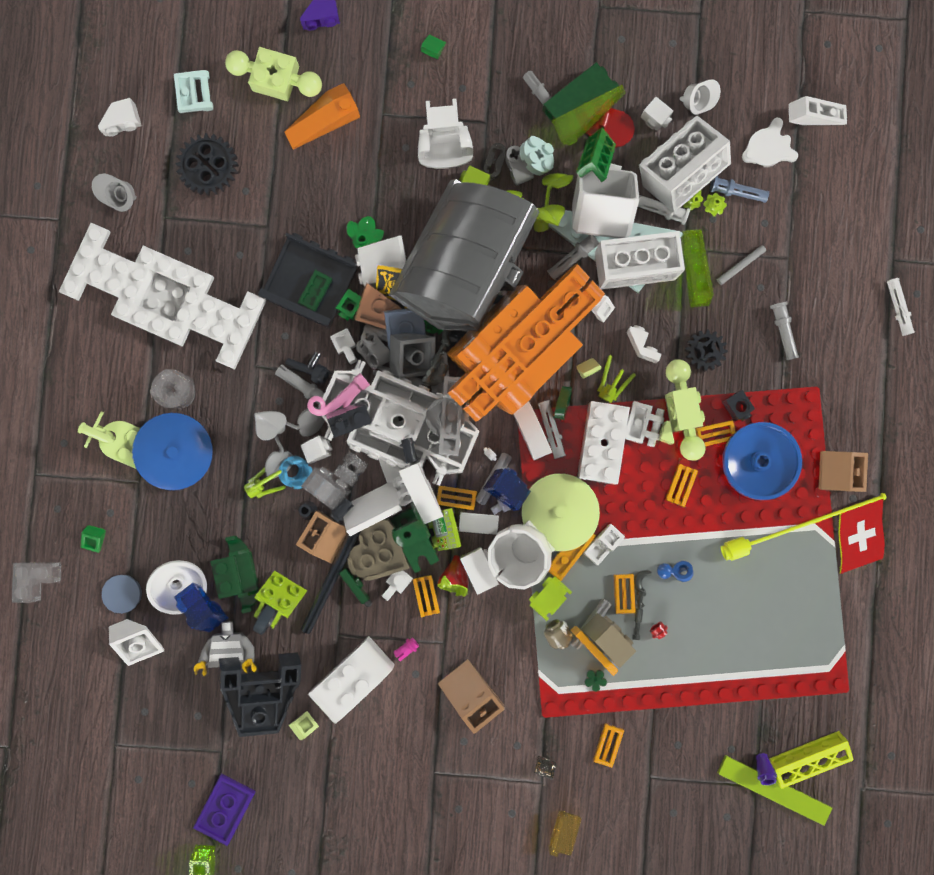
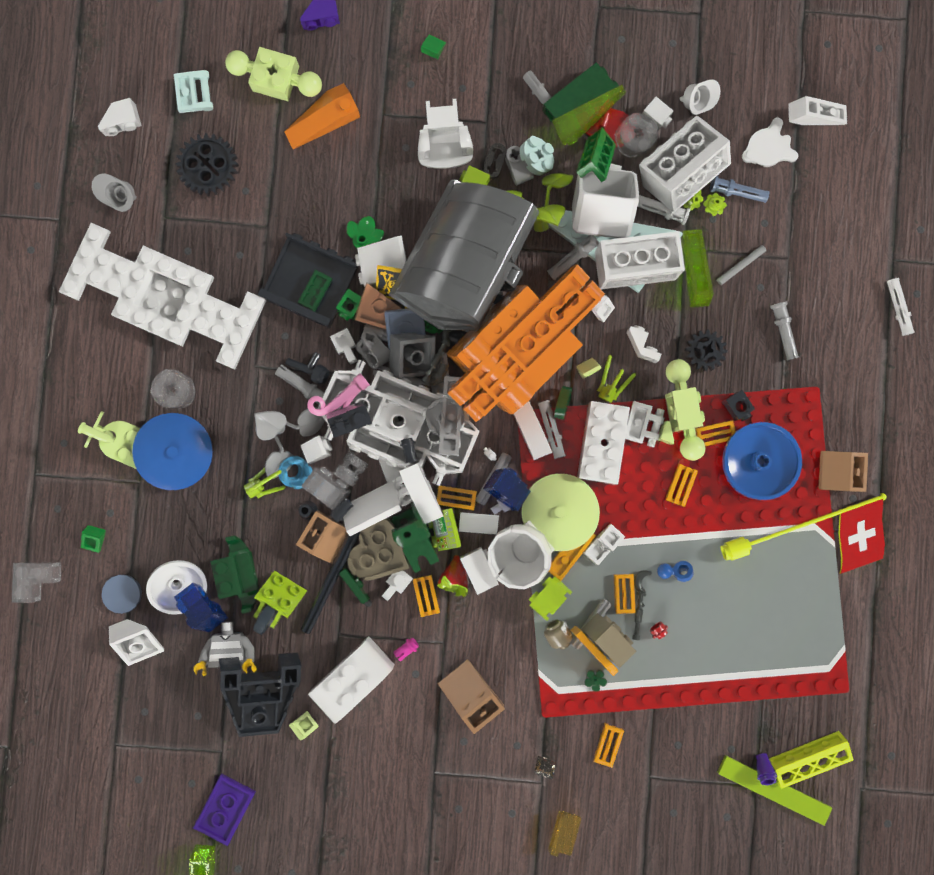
(638, 125): none -> clear brick

